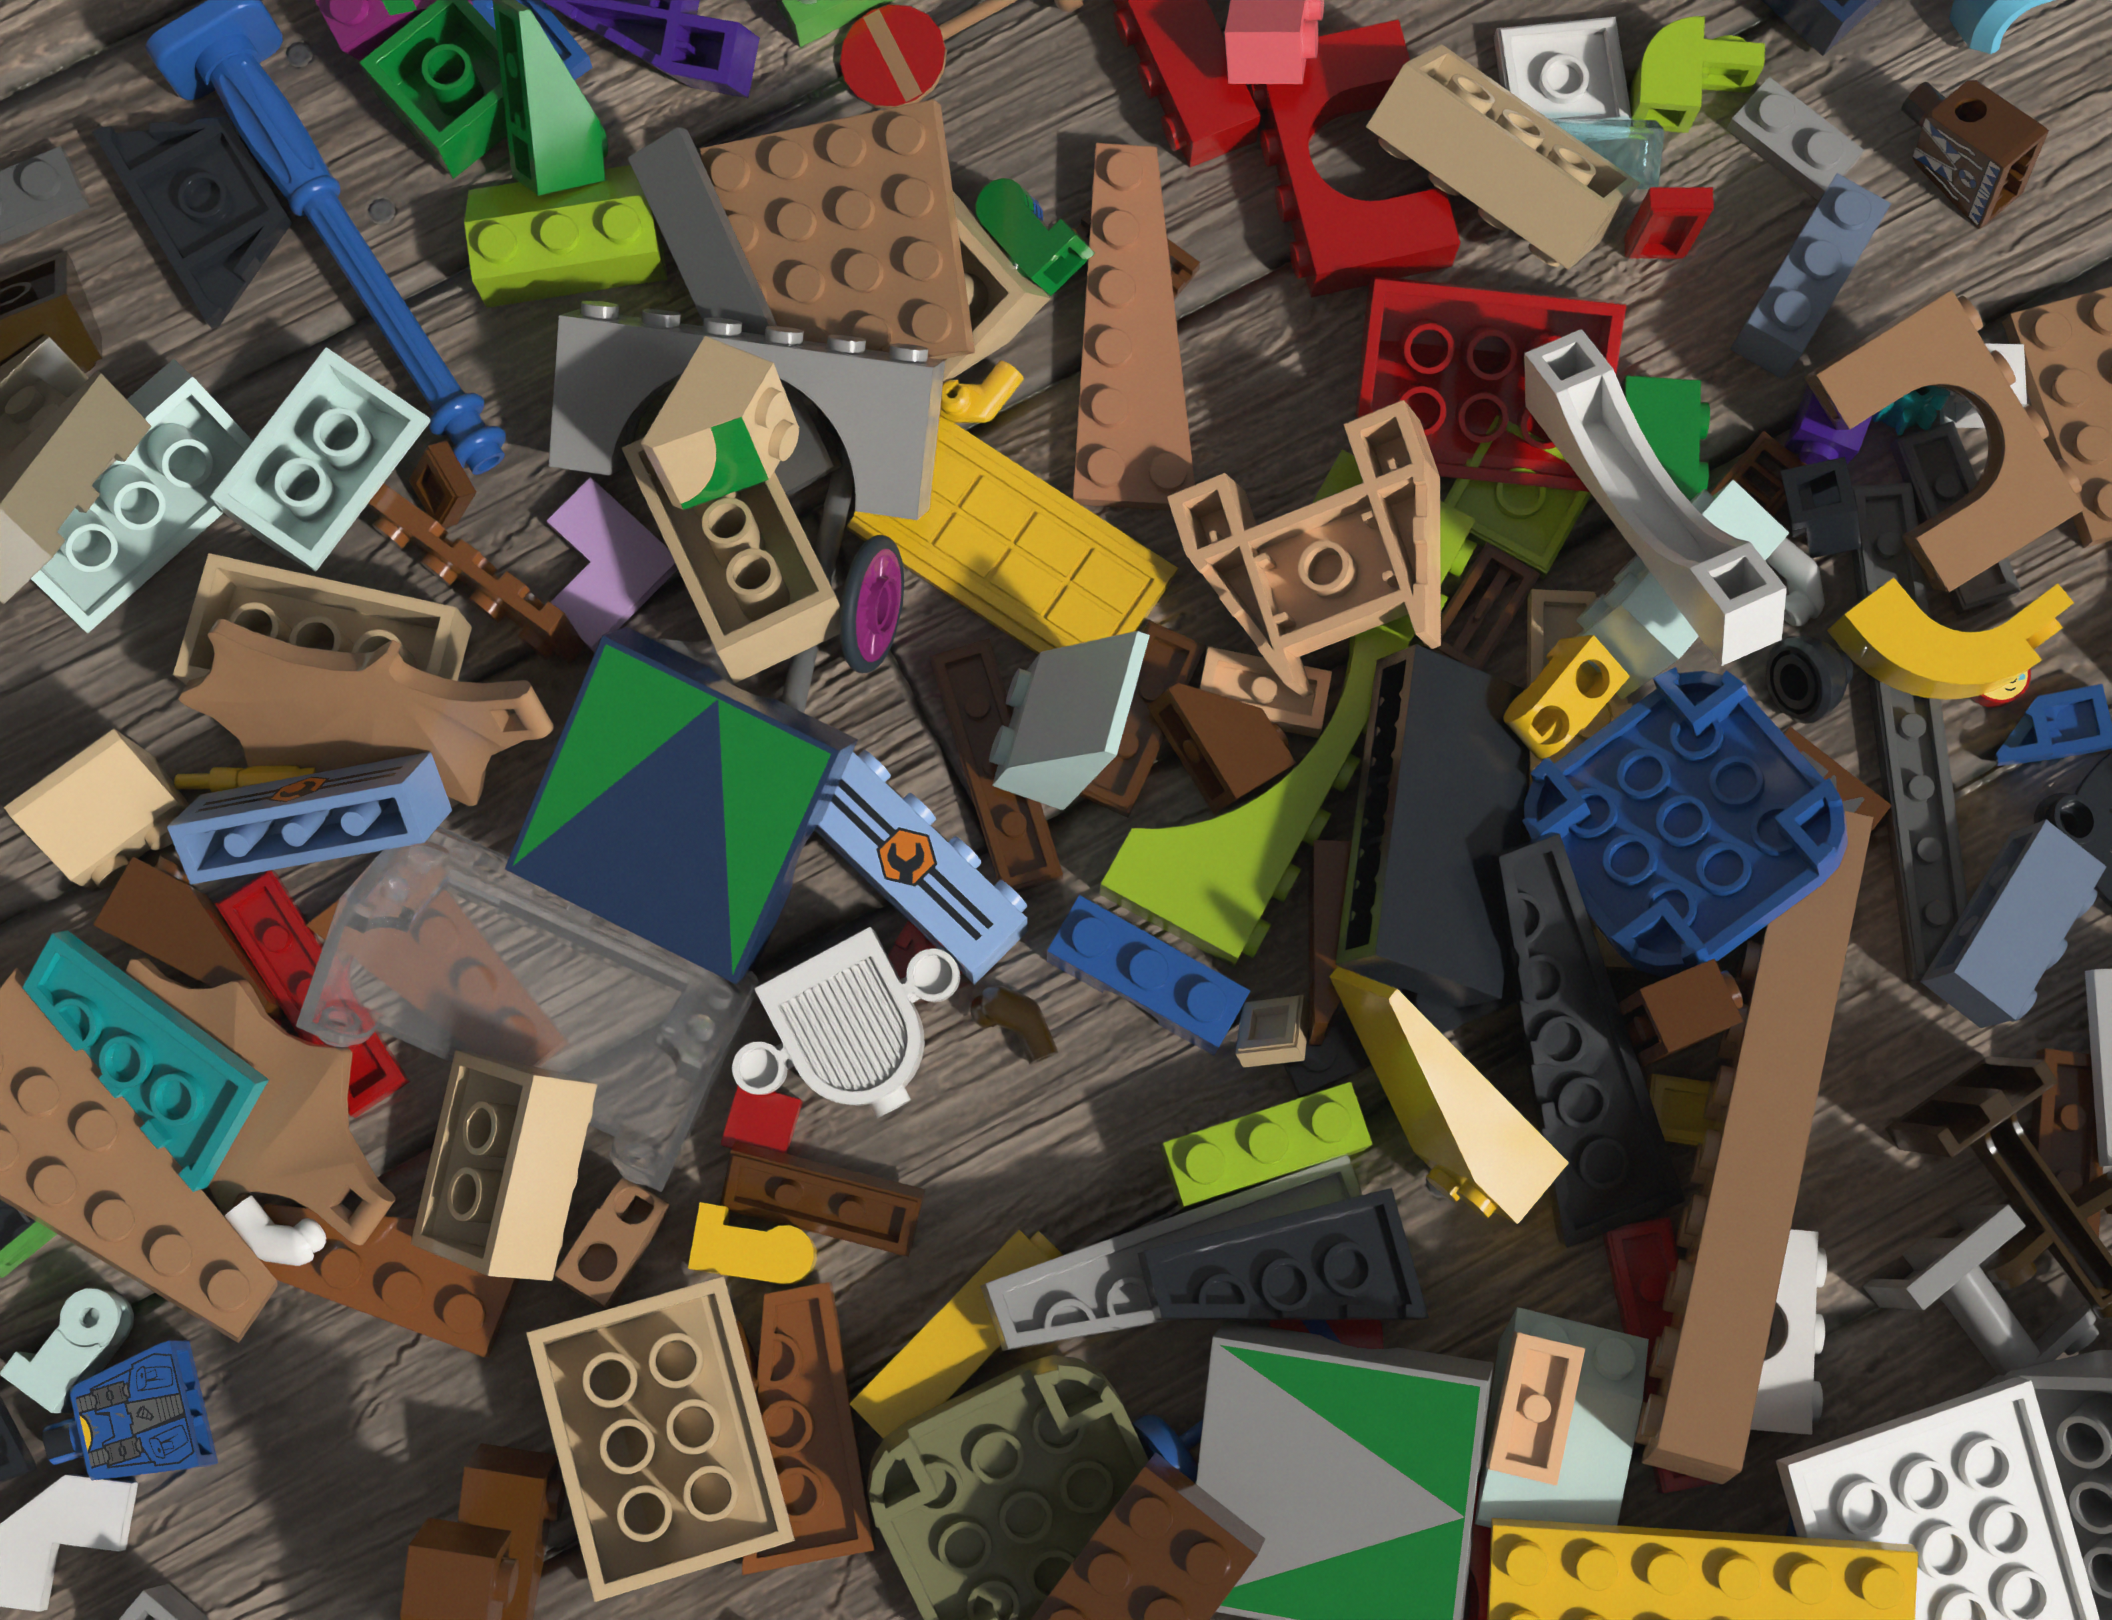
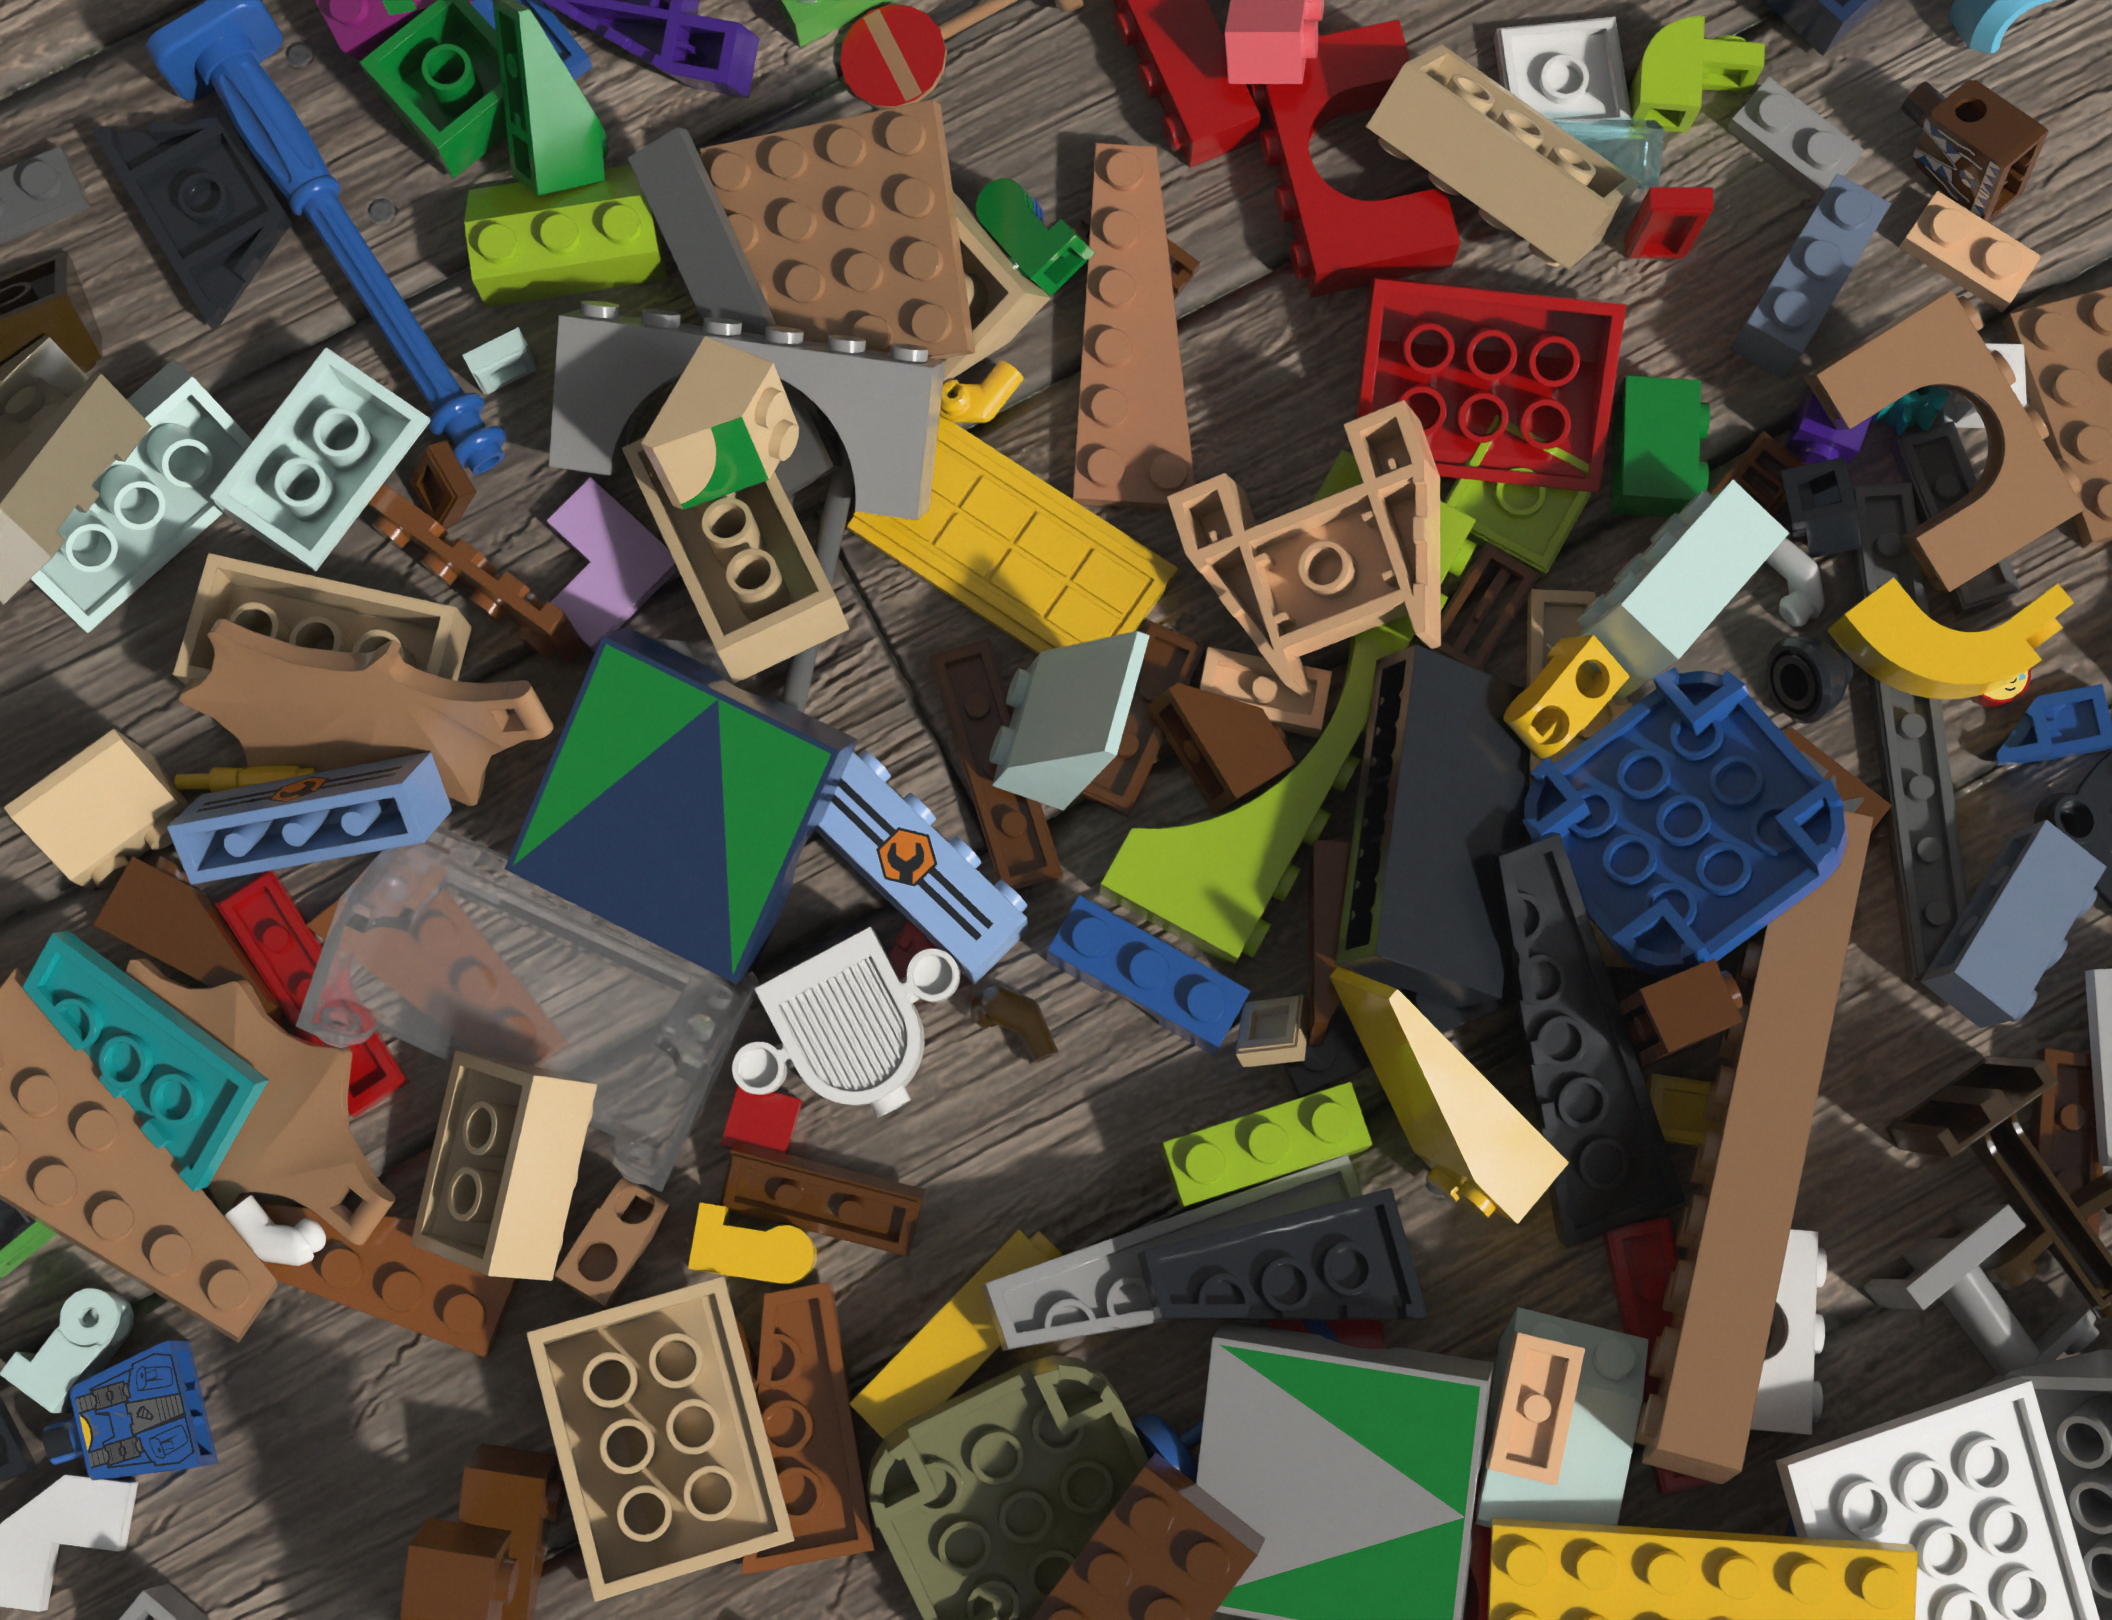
(501, 361): none -> light aqua tile
(871, 604): wheel -> none
(1708, 574): white arch -> none
(1970, 251): none -> light nougat plate

